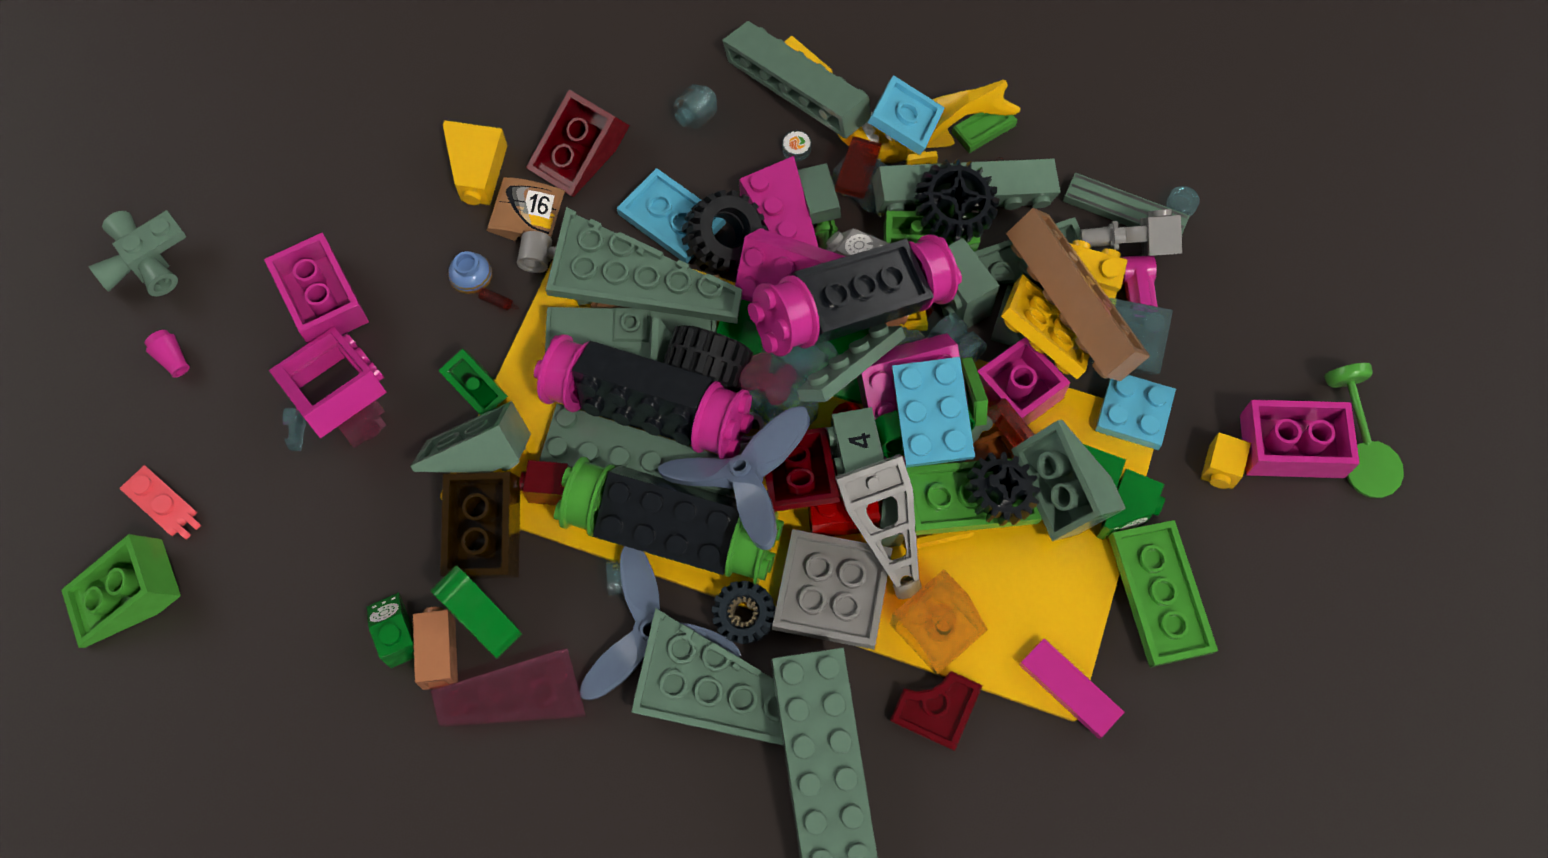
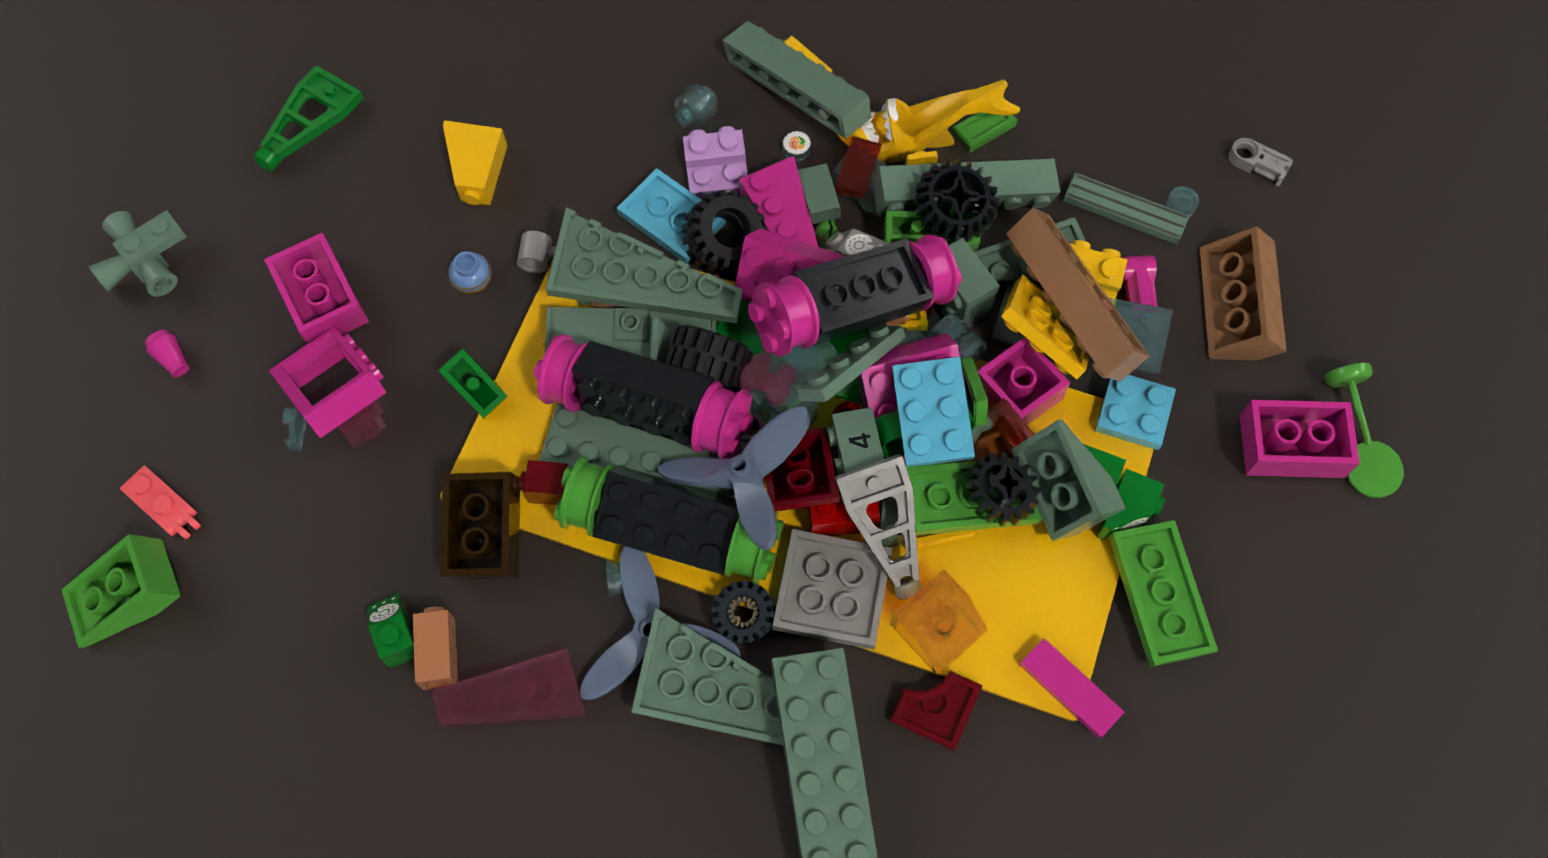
(316, 85): none -> green plate
(476, 612): green beam -> none
(477, 445): sand green slope -> none
(495, 299): clear red piece -> none
(524, 207): slope -> none
(576, 144): dark red slope -> none
(714, 161): none -> lavender plate
(906, 115): medium azure plate -> none
(1158, 234): light grey brick -> none
(1225, 461): yellow brick -> none
(1242, 297): none -> medium nougat slope
(1263, 160): none -> light grey piece

